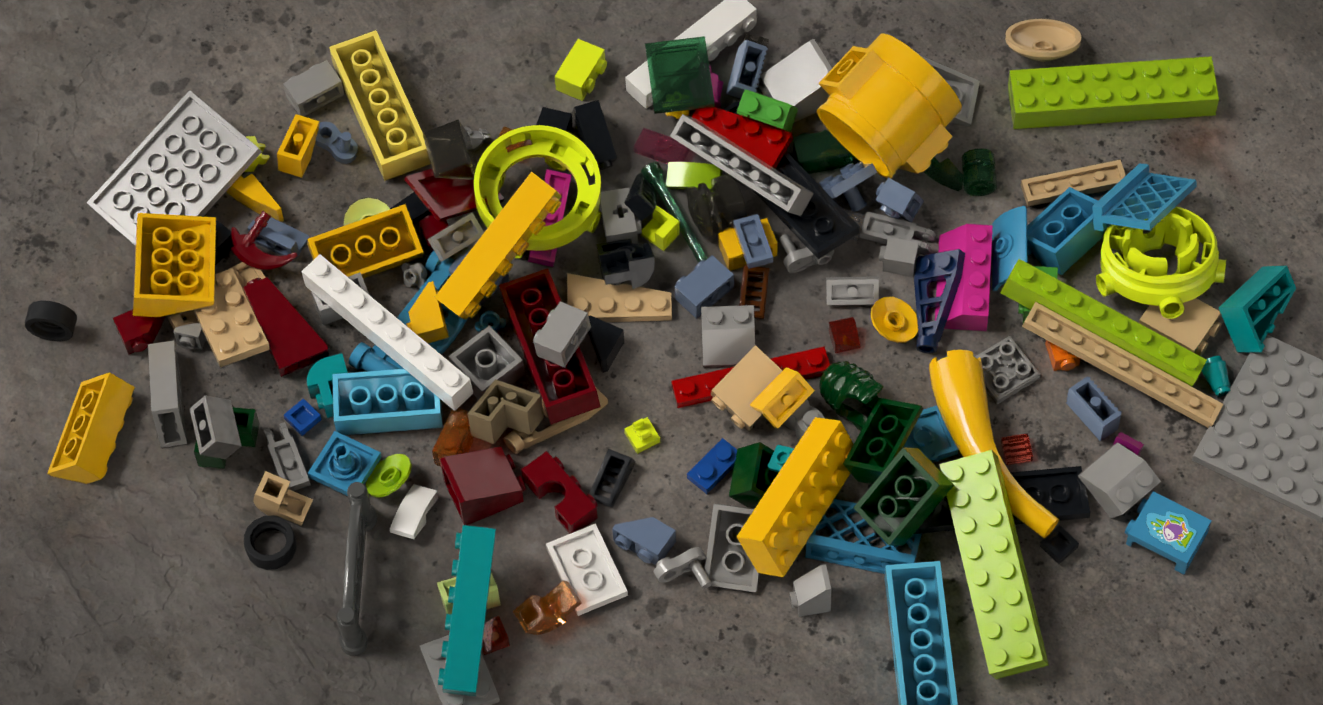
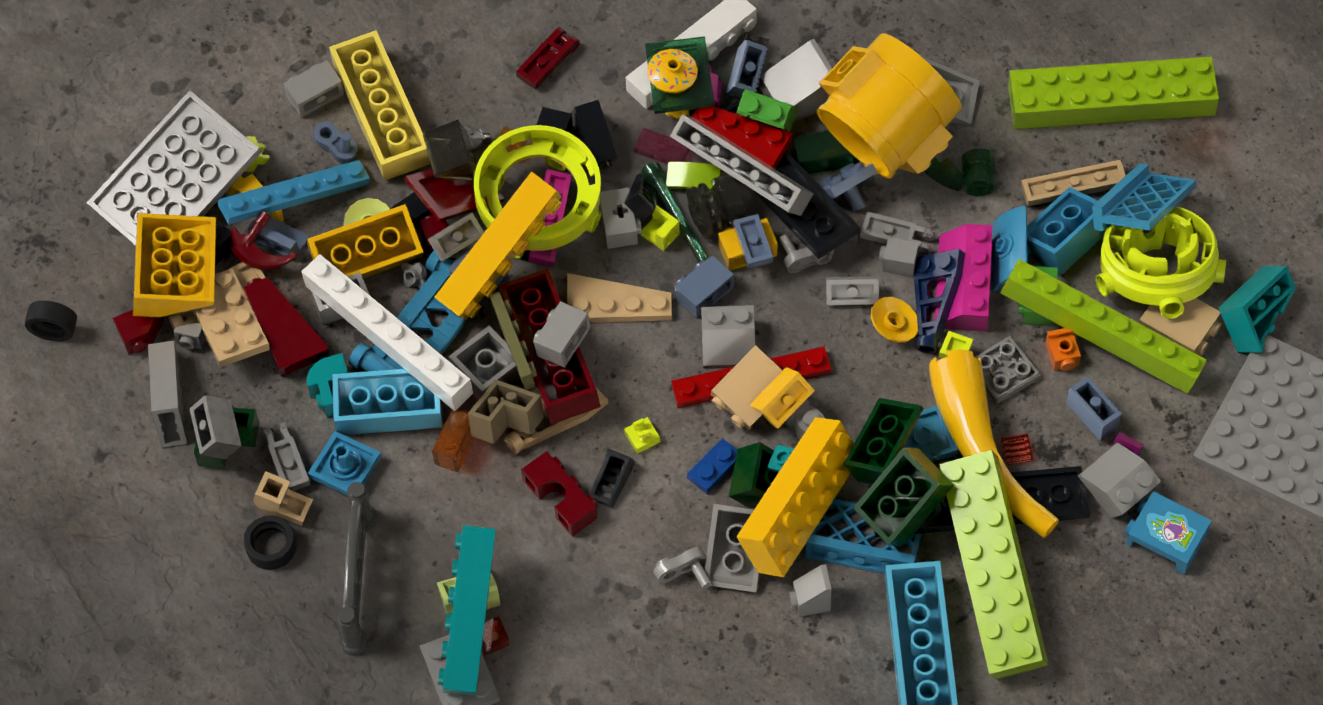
(92, 429): yellow slope -> none
(293, 192): none -> dark azure plate
(298, 146): yellow slope -> none
(302, 417): blue plate -> none
(389, 475): lime dish -> none
(412, 511): white slope -> none
(427, 316): yellow slope -> none
(481, 483): dark red slope -> none
(490, 317): dark azure plate -> none
(517, 349): none -> olive plate
(546, 613): clear orange brick -> none
(547, 58): none -> dark red plate
(580, 70): neon yellow brick -> none
(588, 568): white plate -> none
(606, 341): black slope -> none
(625, 262): black brick -> none
(646, 538): sand blue slope -> none
(672, 79): none -> yellow dish
(756, 272): reddish brown slope -> none
(844, 335): clear red slope -> none
(849, 381): dark green hair -> none
(898, 200): sand blue brick -> none
(955, 342): none -> neon yellow tile
(1043, 39): tan dish -> none
(1059, 544): black plate -> none
(1122, 365): tan plate -> none
(1216, 375): teal cone -> none

